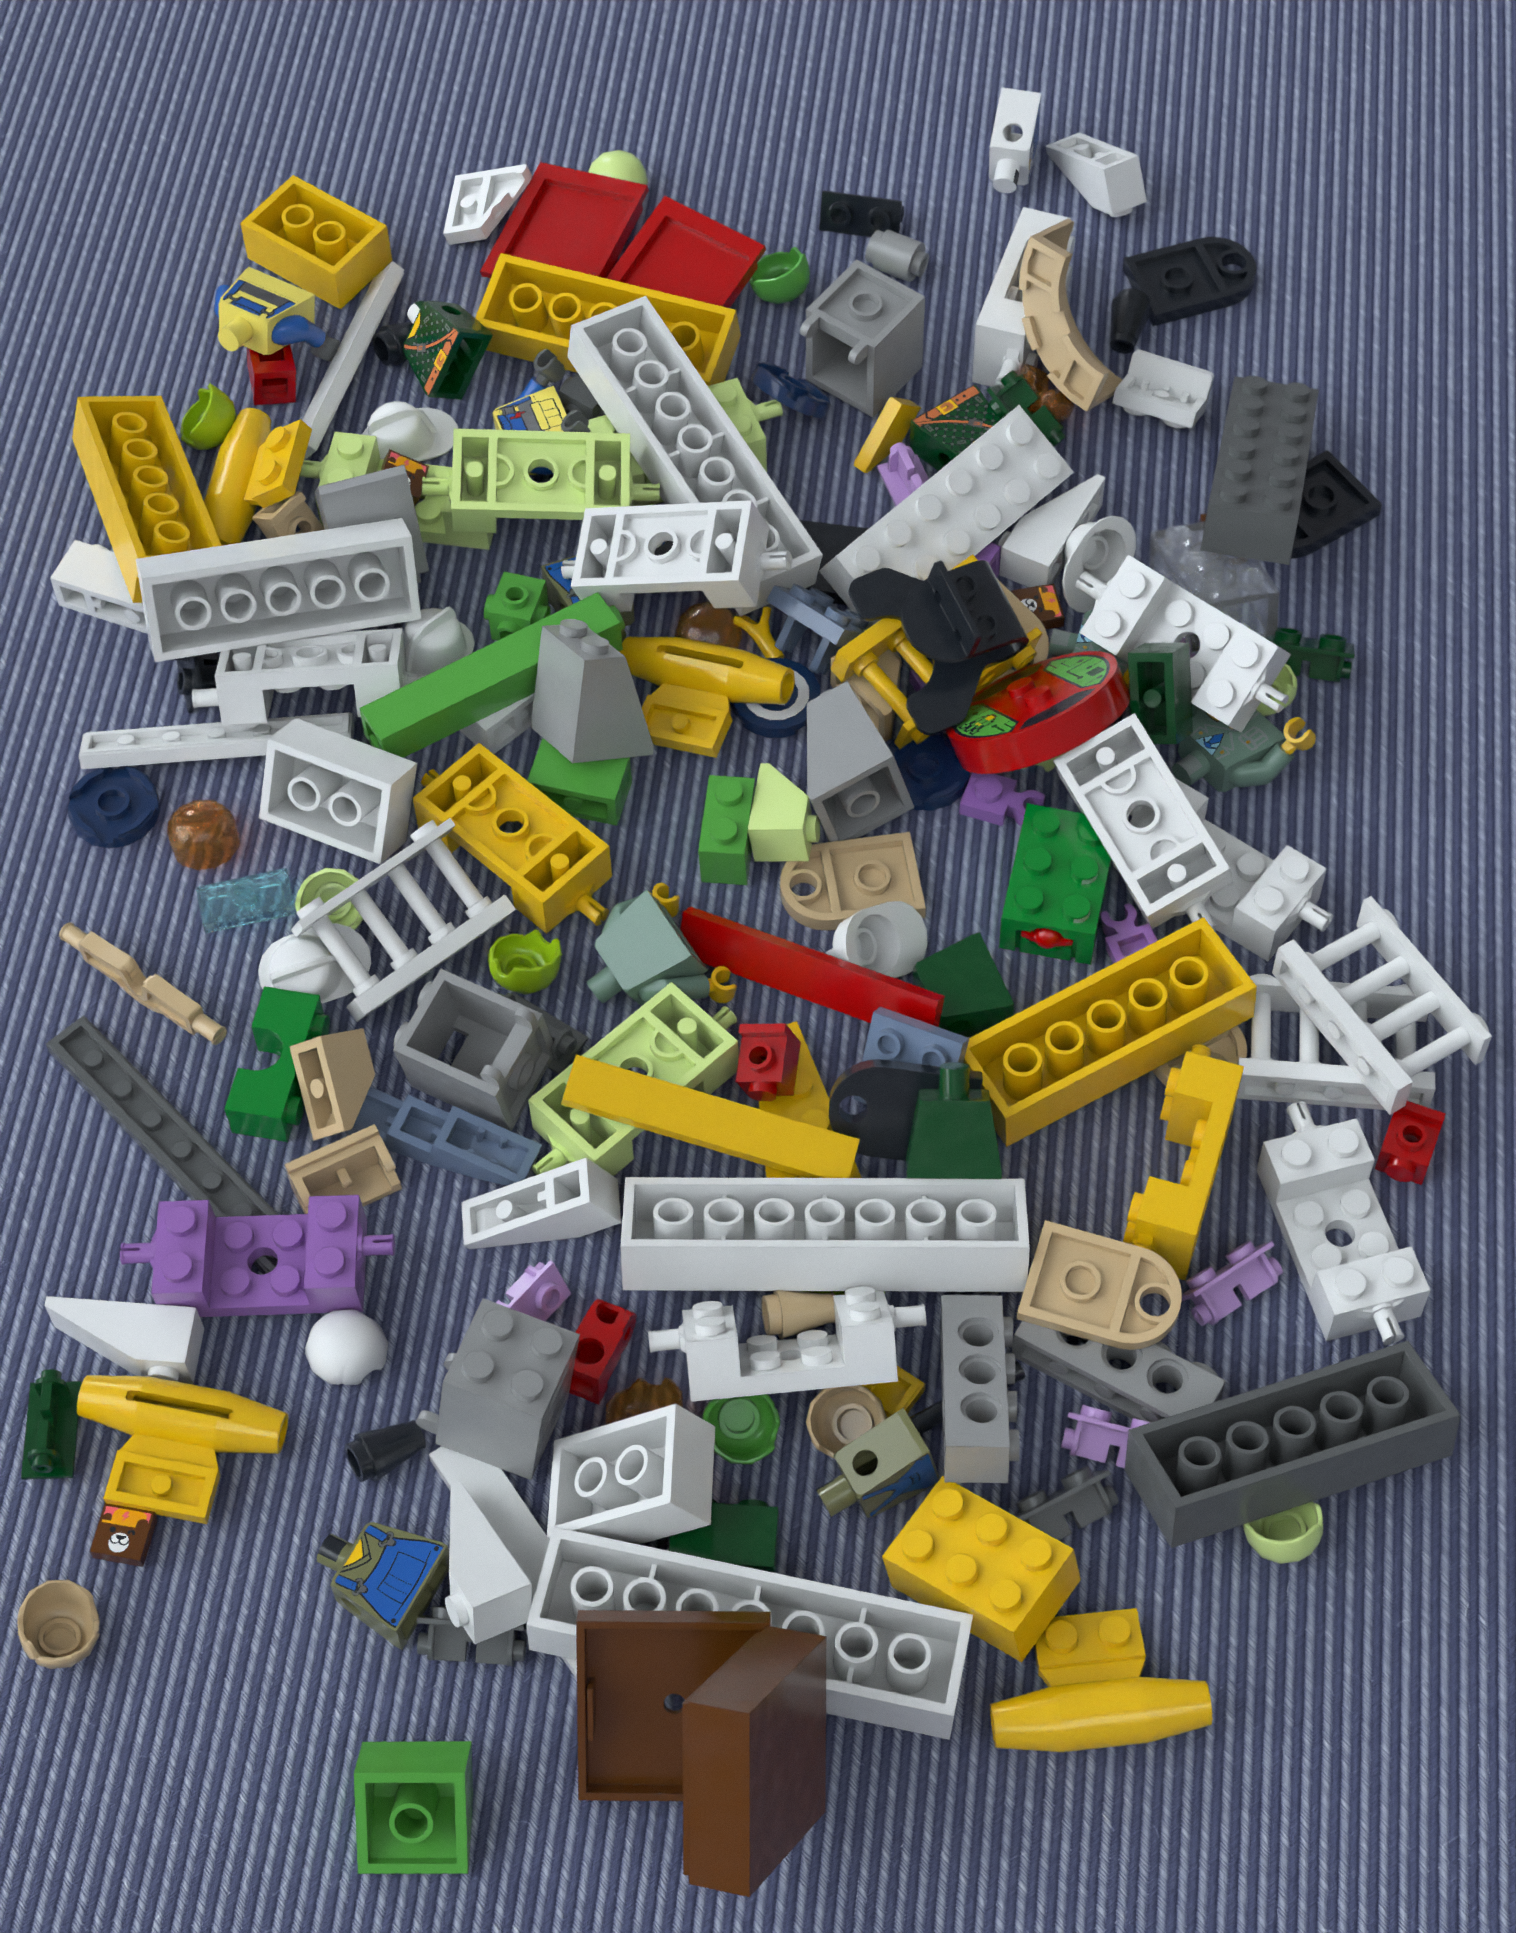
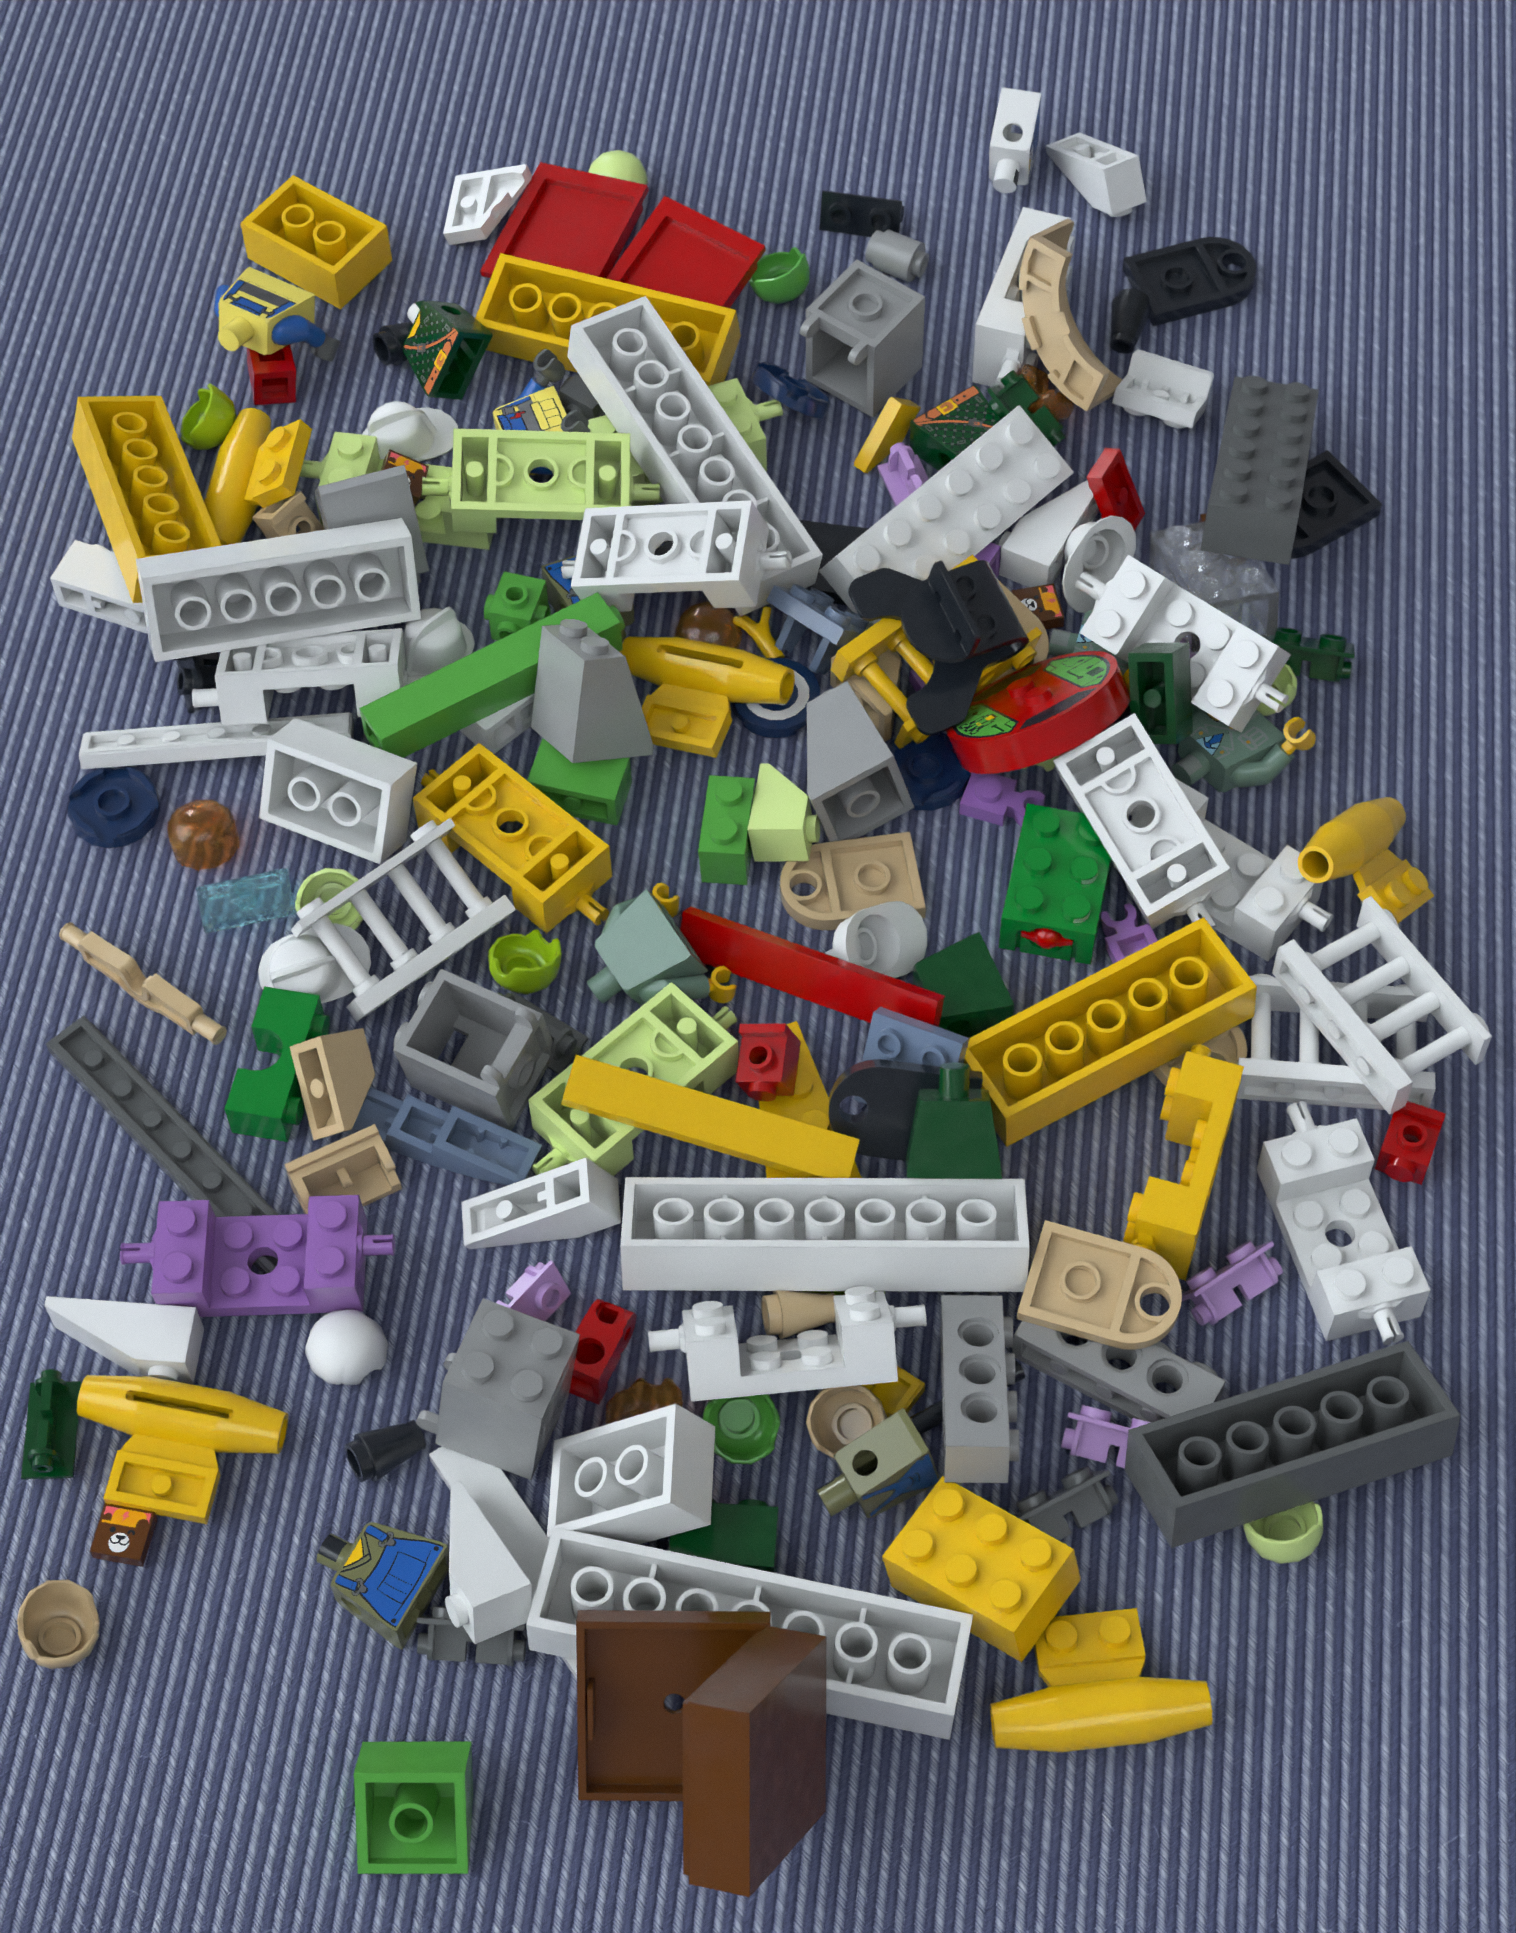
(350, 354): white tile -> none
(1114, 488): none -> red plate
(1358, 845): none -> yellow plate

